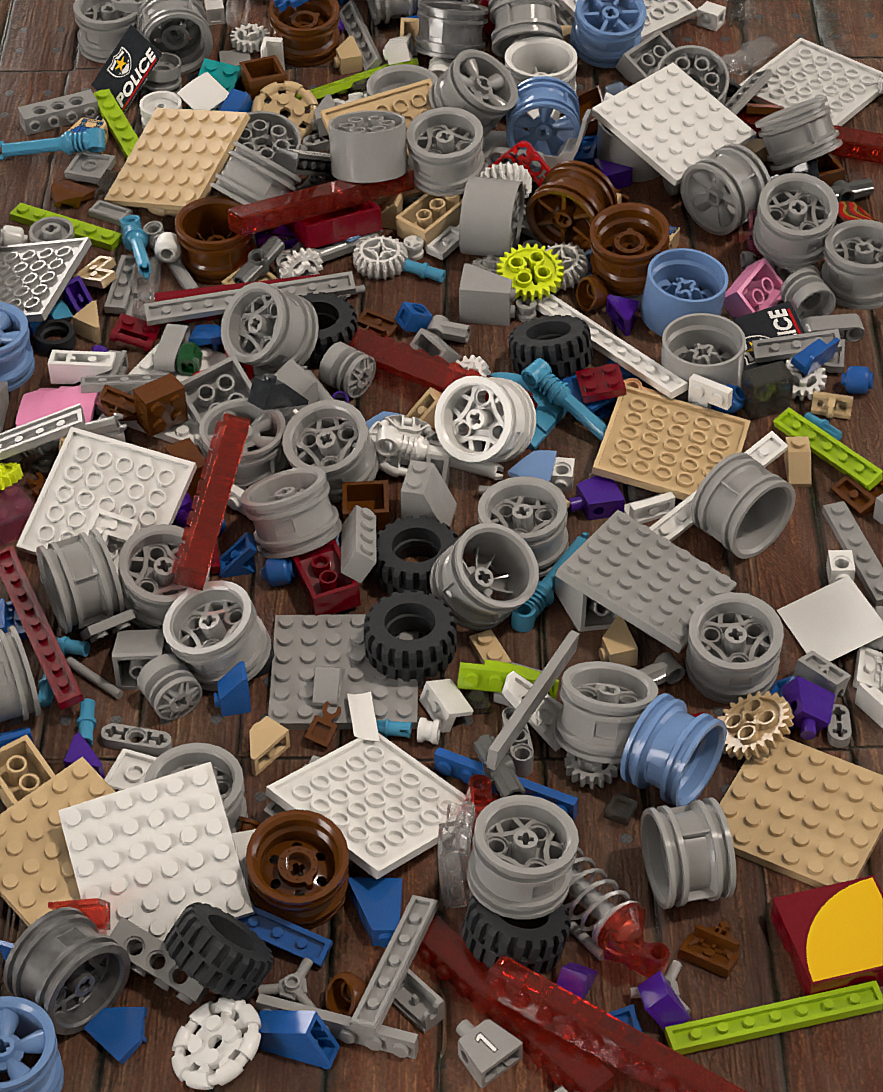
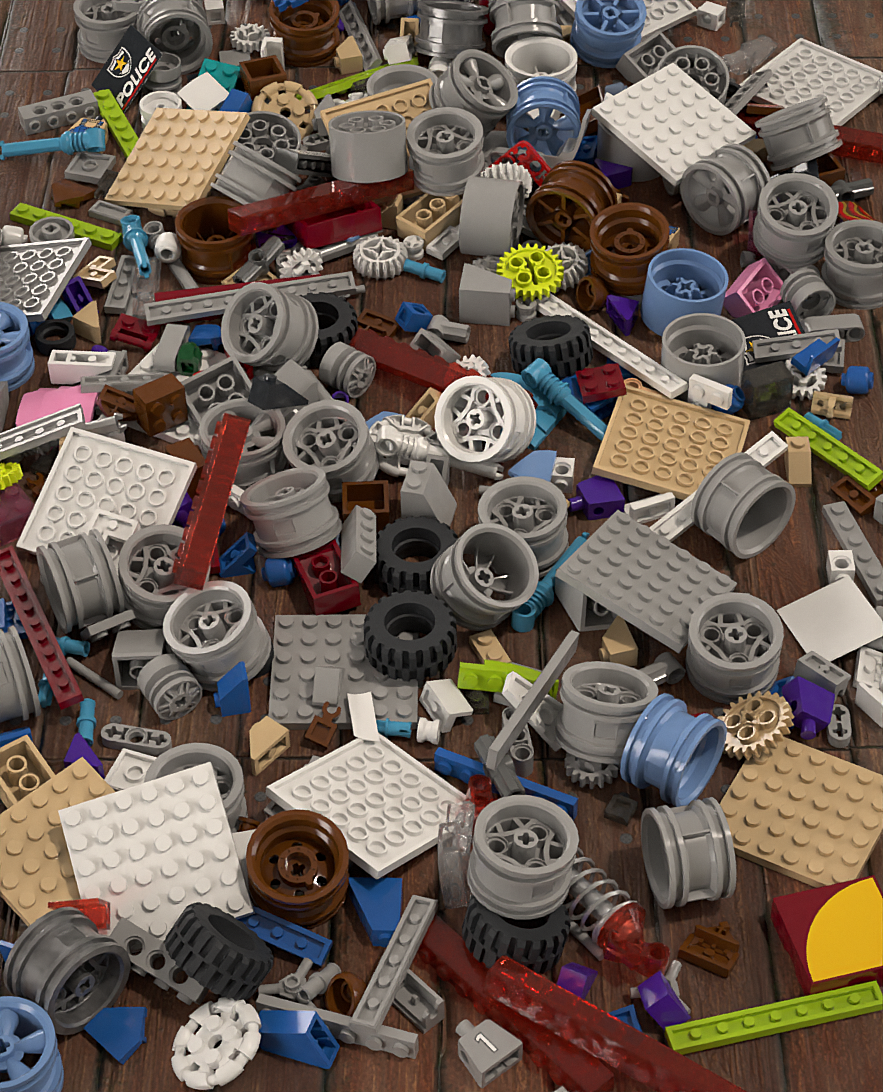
(317, 983): none -> light grey pin

